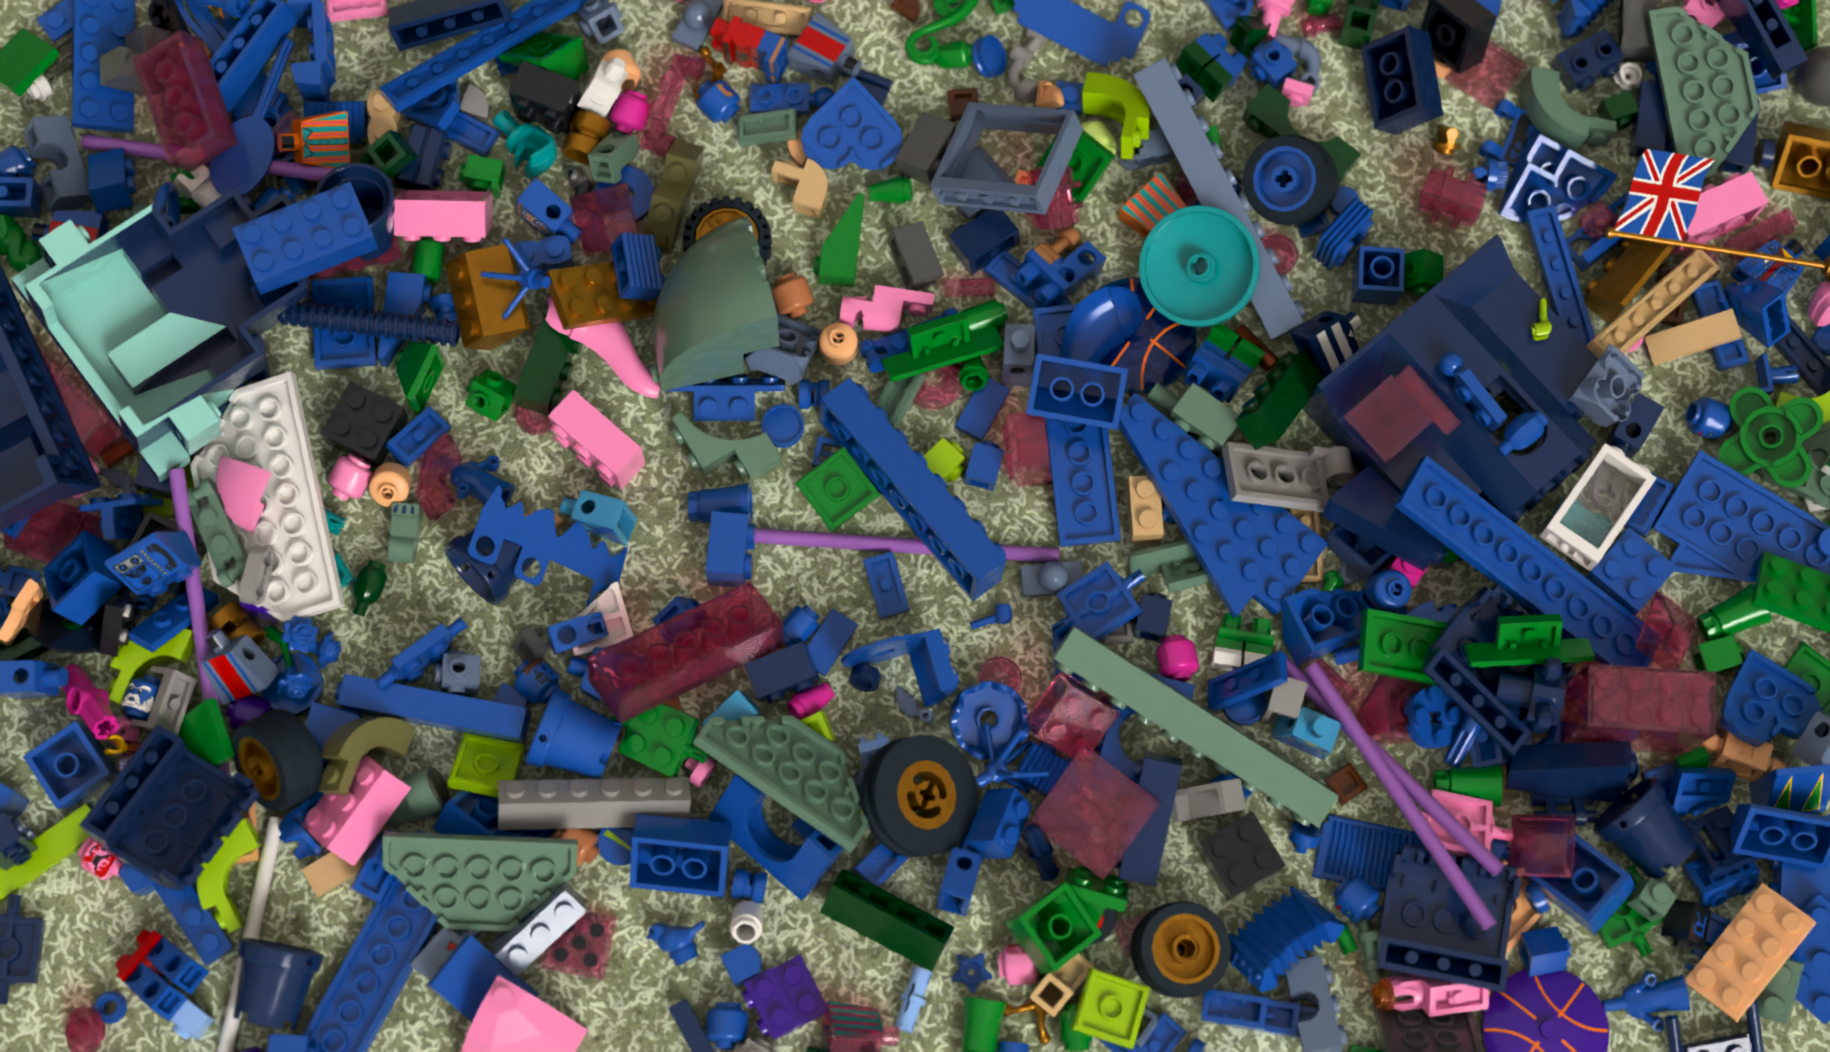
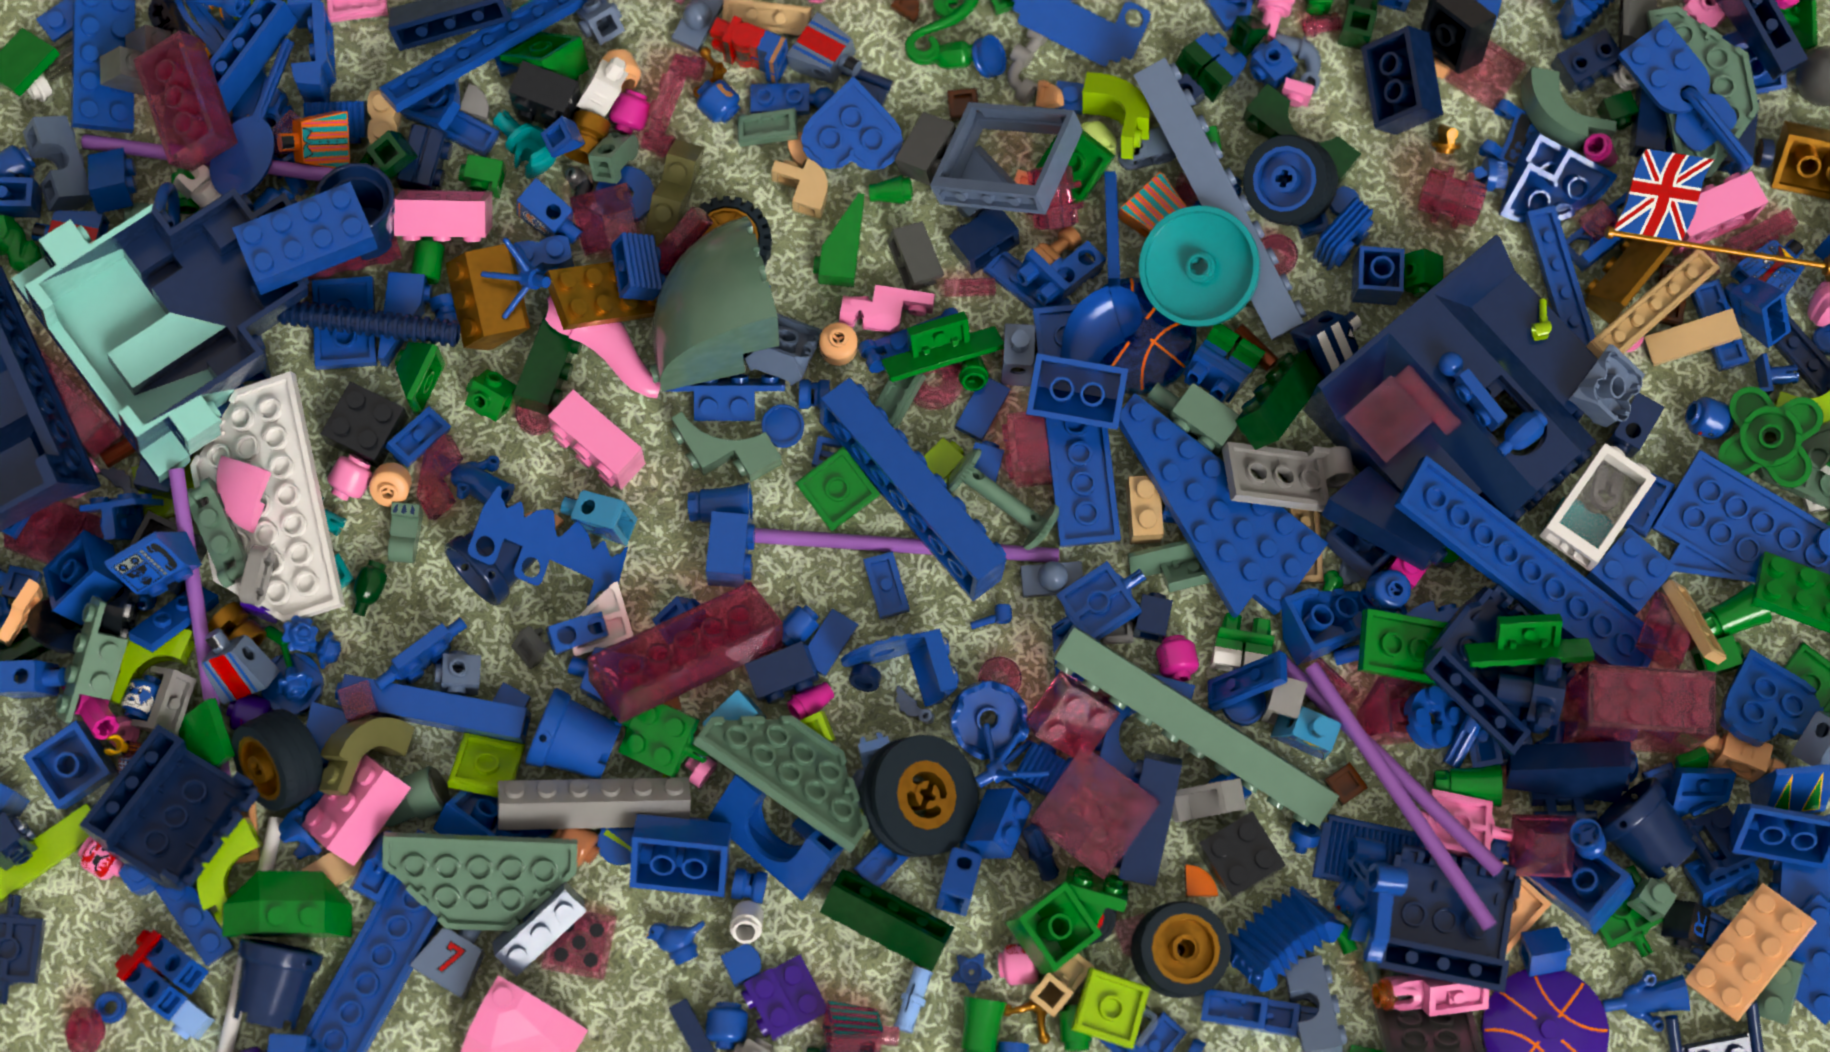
(94, 663): none -> sand green bracket
(287, 907): none -> green wedge
(357, 700): none -> clear pink plate
(469, 976): blue tile -> none
(536, 680): blue head -> none
(562, 137): none -> blue slope
(682, 236): none -> clear pink piece
(792, 295): nougat head -> none
(986, 315): green brick -> none
(1037, 524): none -> sand green hose
(1112, 229): none -> blue tile
(1199, 883): none -> orange tile
(1379, 886): none -> blue piece
(1536, 898): blue tile -> none
(1585, 832): none -> blue wheel
(1600, 150): none -> dark pink cone
(1664, 67): none -> blue plate
(1694, 622): none -> tan tile

